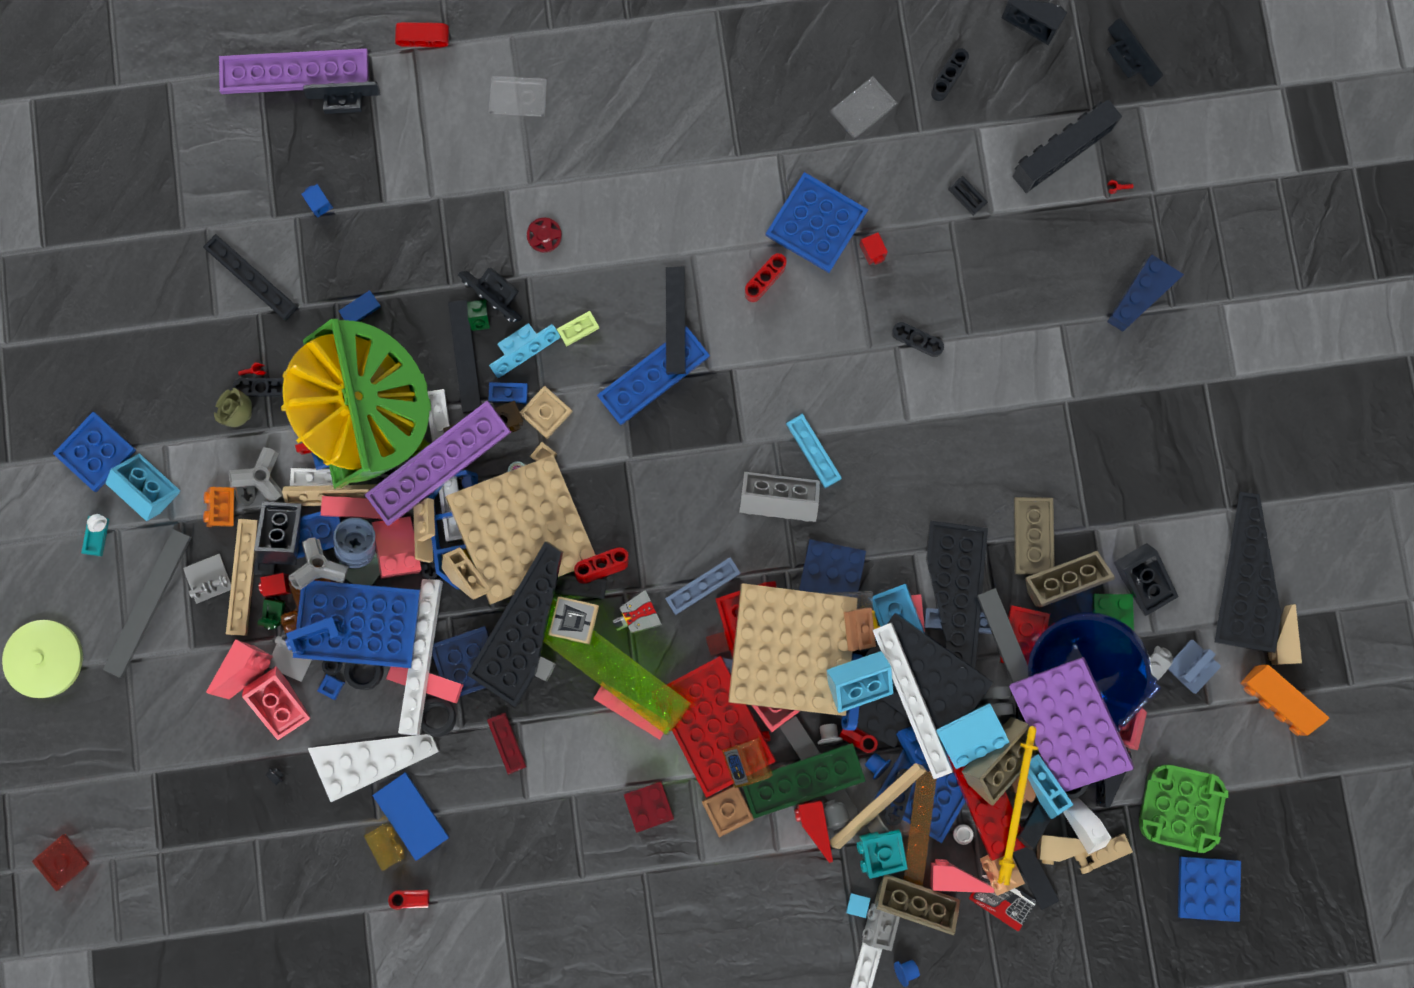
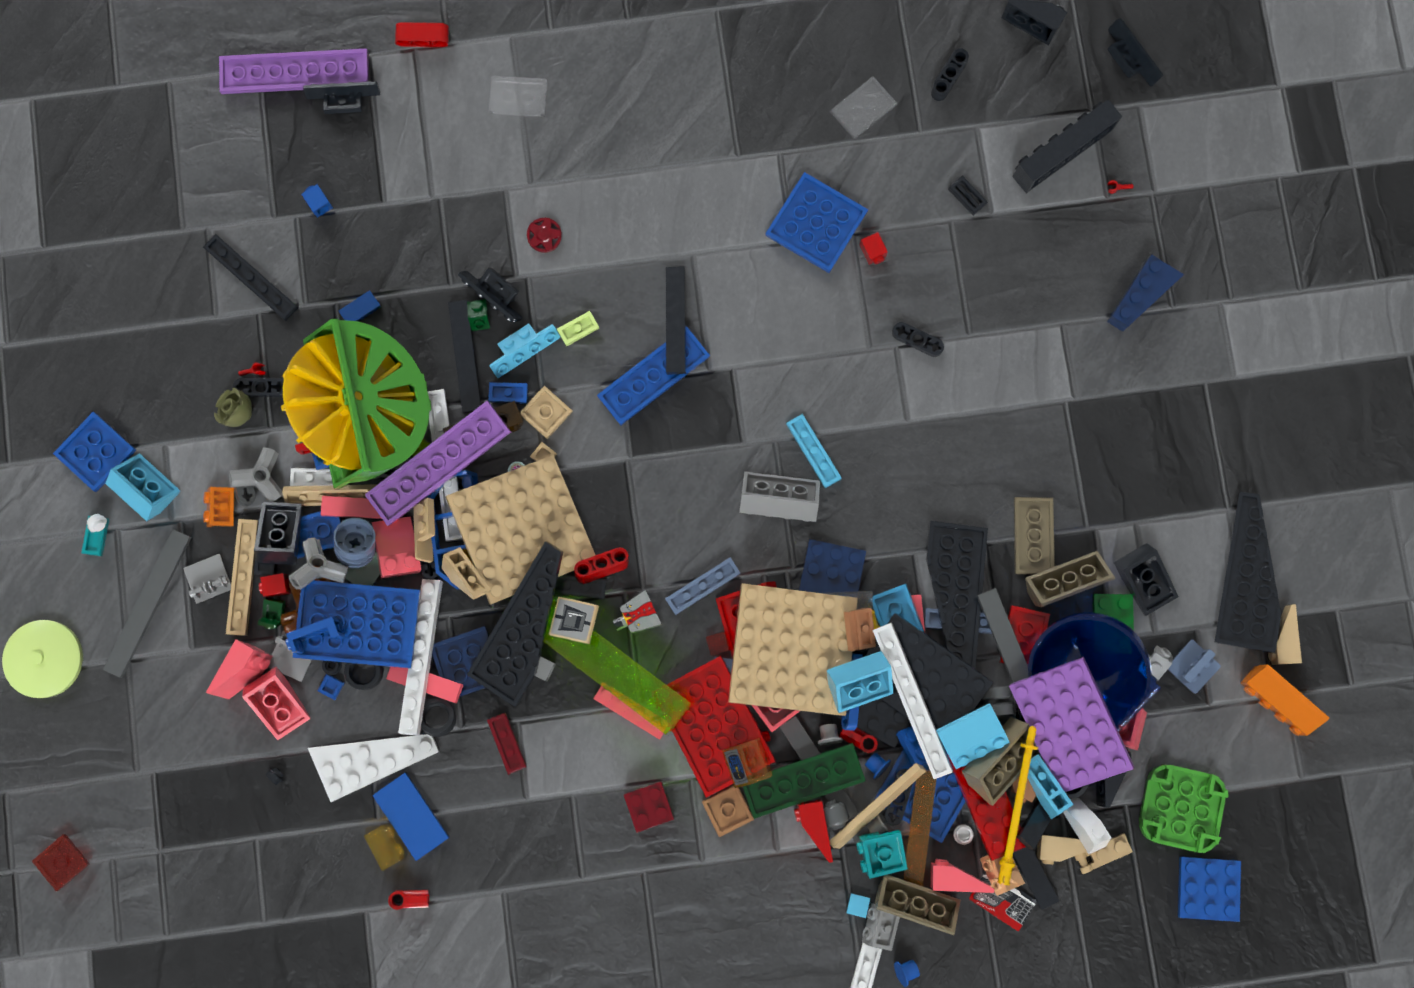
(767, 269): red beam -> none

